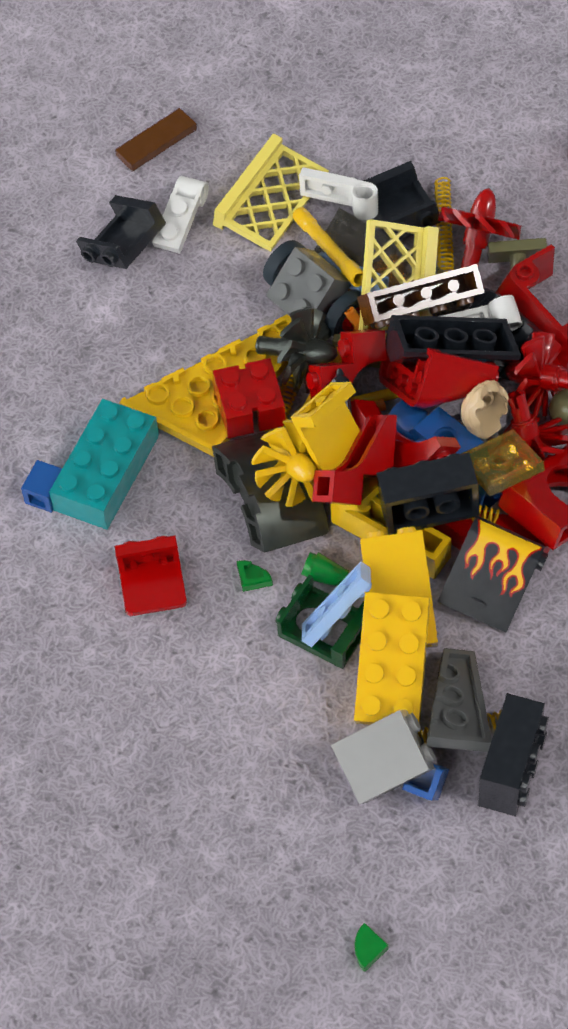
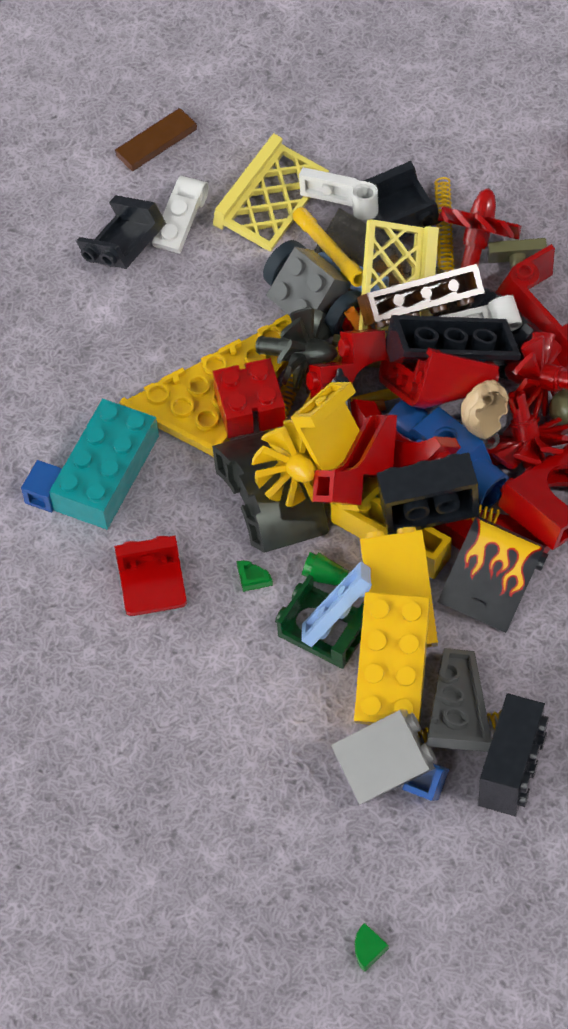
(504, 462): clear yellow plate -> none

